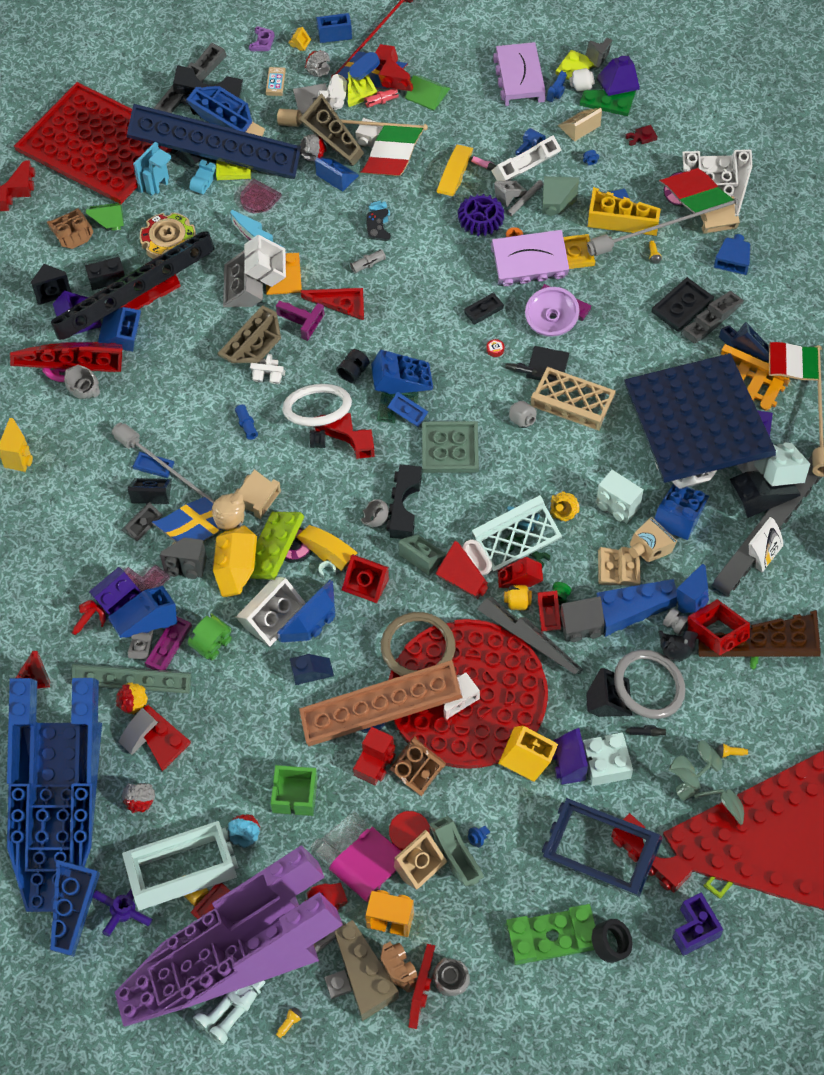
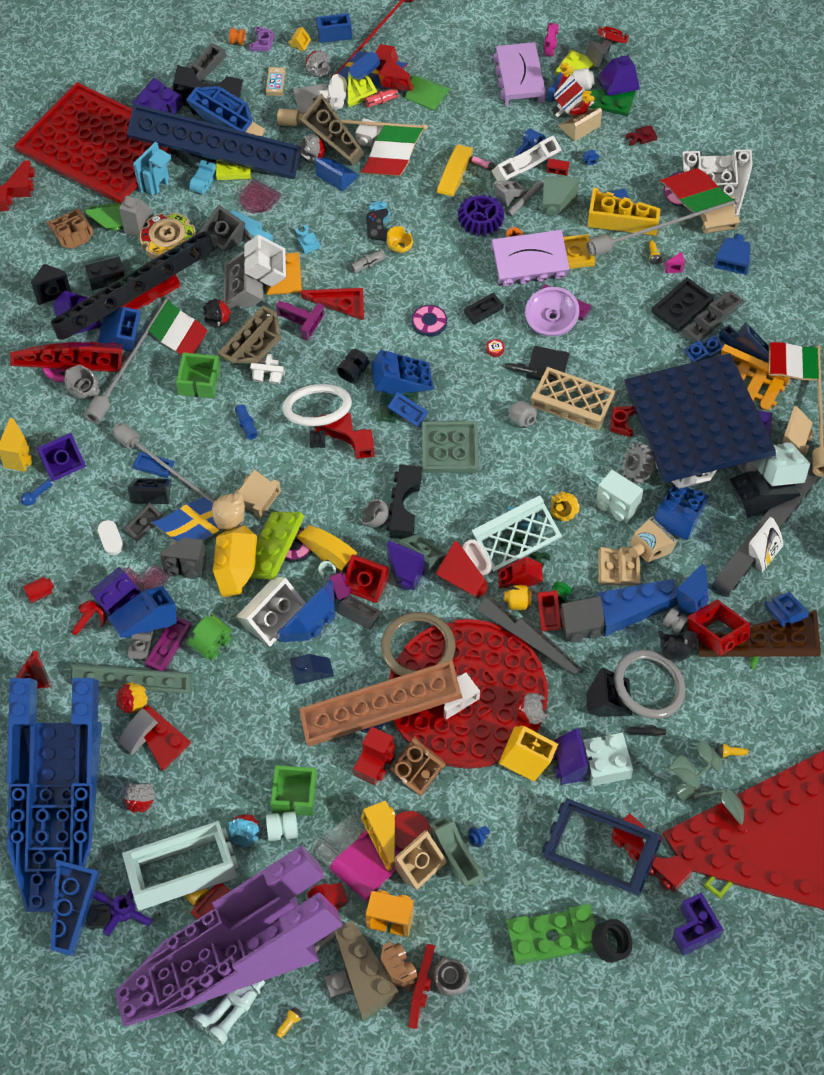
(29, 498): none -> blue bar
(38, 589): none -> red brick
(61, 457): none -> dark purple slope
(99, 916): none -> black plate
(110, 537): none -> white tile
(134, 215): none -> light grey slope
(158, 97): none -> dark purple piece
(172, 330): none -> flag
(198, 375): none -> bright green piece
(216, 313): none -> black piece
(224, 228): none -> dark grey slope
(237, 36): none -> orange wheel
(282, 826): none -> light aqua wheel
(307, 241): none -> medium azure plate
(340, 586): none -> magenta piece
(358, 612): none -> dark grey slope
(380, 825): none -> yellow slope
(396, 236): none -> yellow hair
(405, 565): none -> dark purple slope
(429, 320): none -> tile
(530, 708): none -> light grey piece
(550, 39): none -> dark pink plate
(558, 167): none -> red piece
(571, 95): none -> torso
(613, 34): none -> red tile
(619, 420): none -> red piece
(638, 463): none -> light grey gear
(675, 264): none -> dark pink slope
(704, 350): none -> blue slope
(786, 609): none -> blue plate
(799, 431): none -> tan slope

